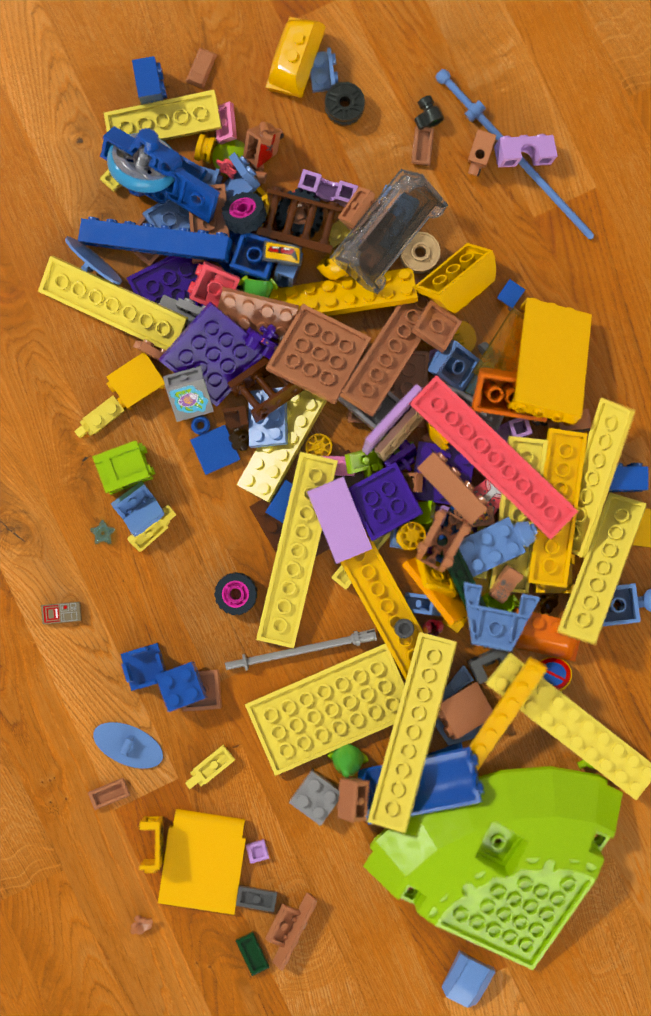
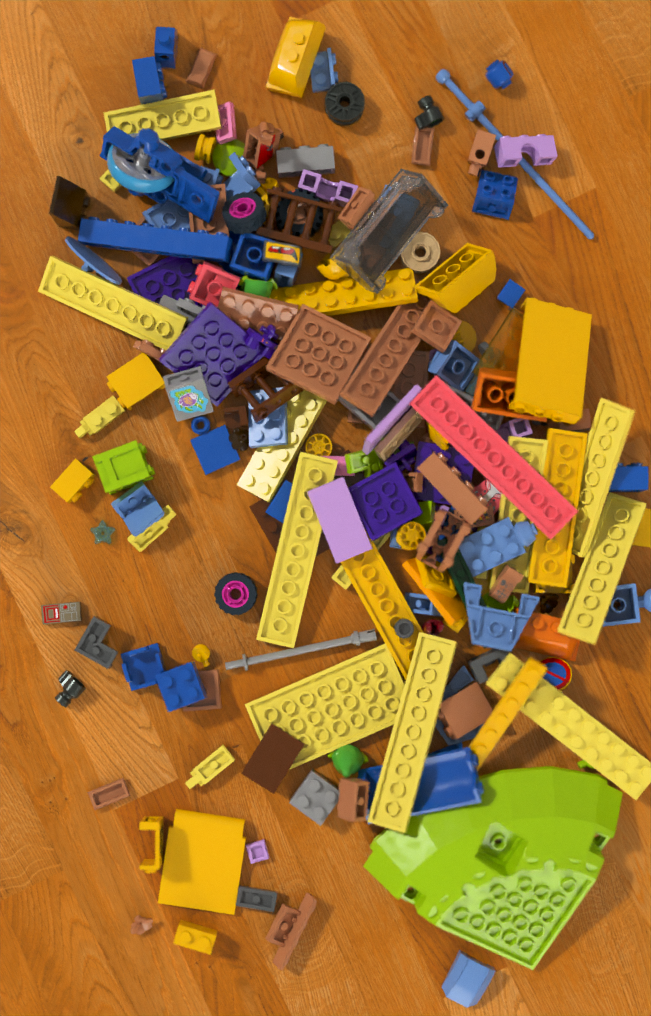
(68, 204): none -> dark brown slope
(71, 689): none -> pearl dark grey piece
(73, 481): none -> yellow brick
(92, 646): none -> dark grey panel
(128, 745): medium blue shield -> none
(166, 44): none -> blue torso
(195, 937): none -> yellow brick
(201, 653): none -> yellow piece
(227, 167): coral plate -> none
(252, 953): dark green tile -> none
(270, 182): none -> yellow piece
(272, 758): none -> reddish brown tile
(315, 159): none -> light grey brick
(495, 194): none -> blue bracket
(499, 74): none -> blue head

